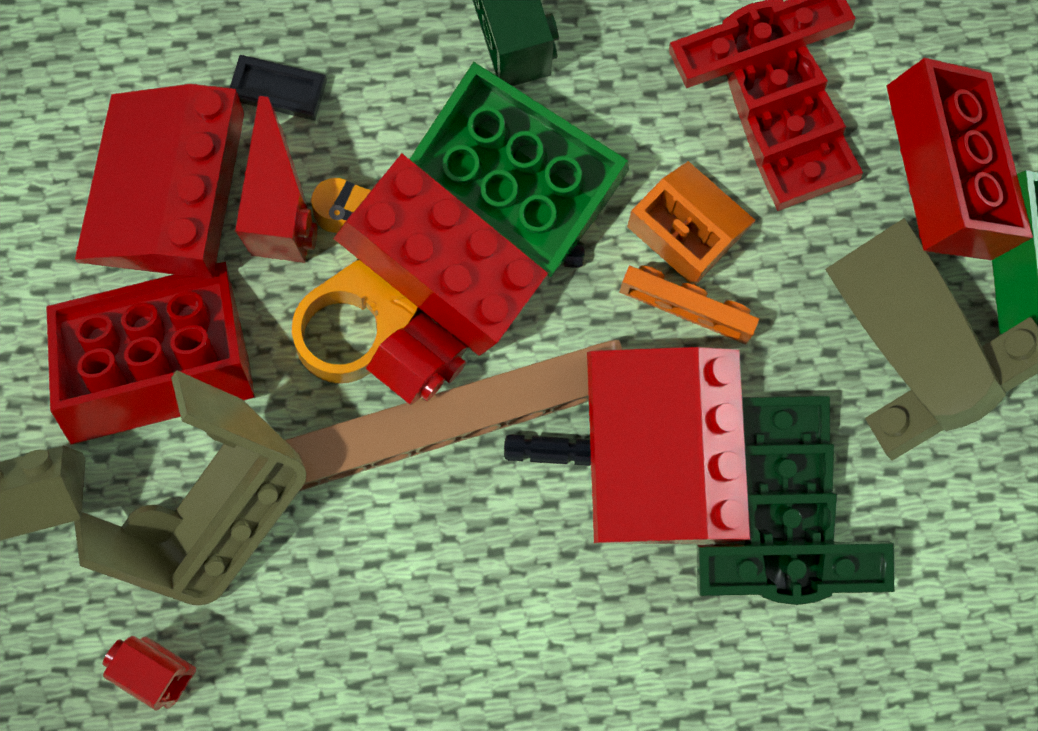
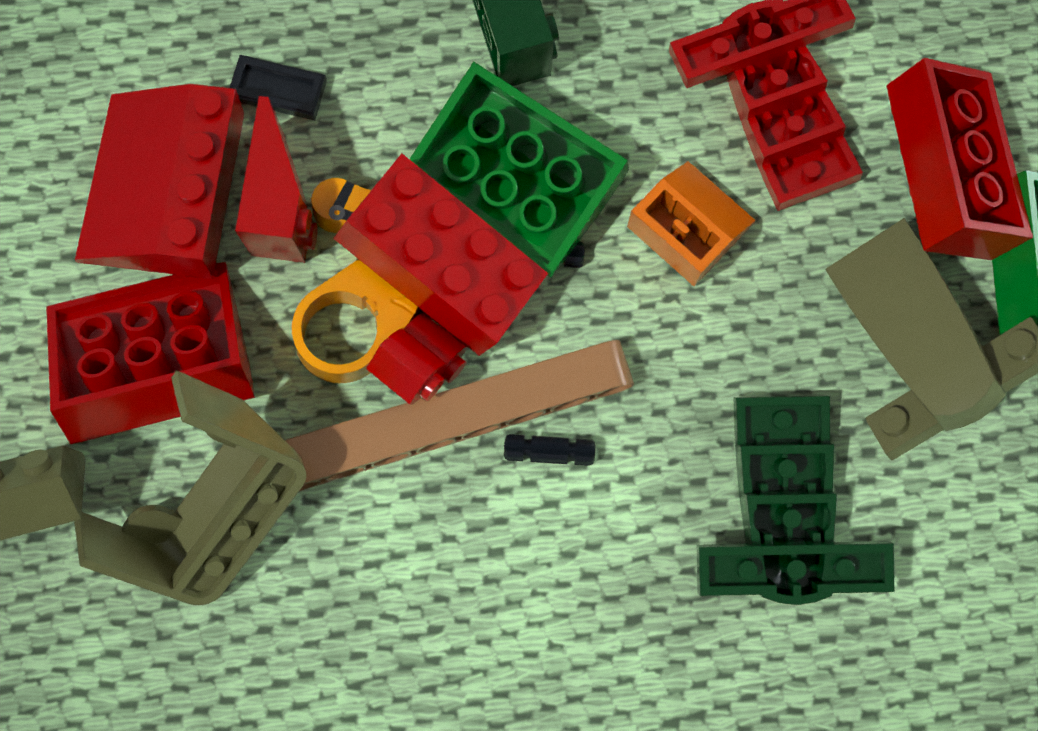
(147, 671): red brick -> none
(667, 446): red slope -> none
(689, 303): orange plate -> none

